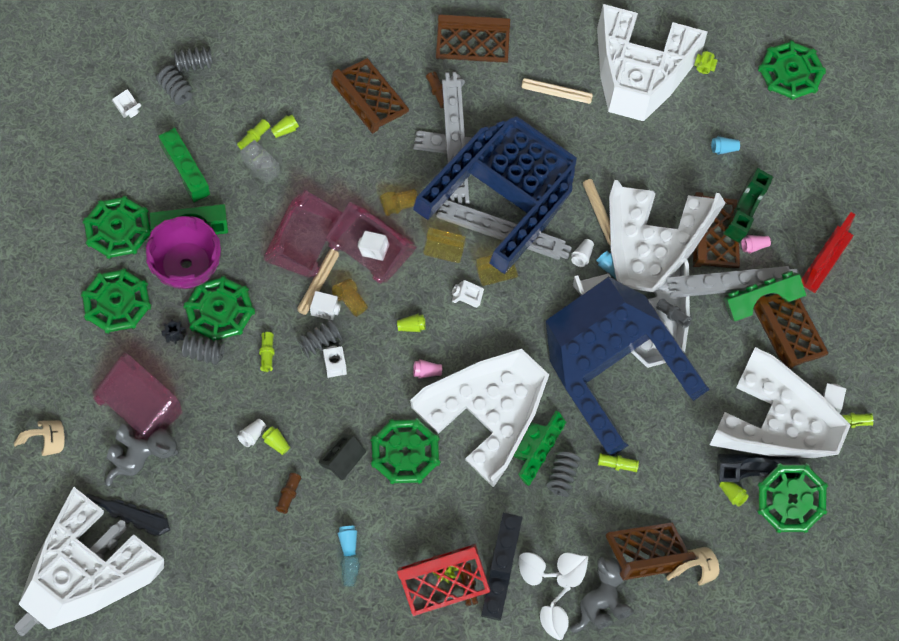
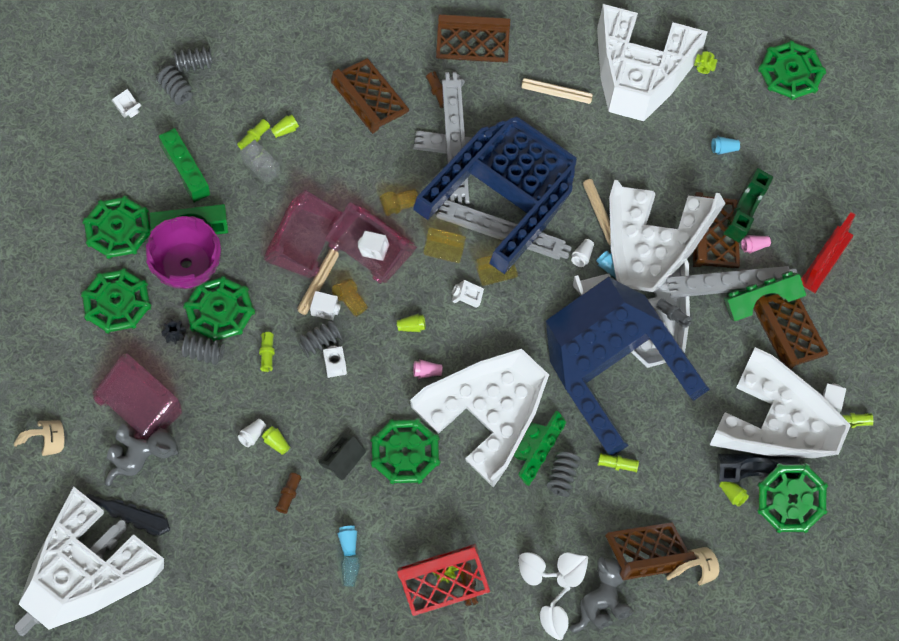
(502, 566): black bracket -> none

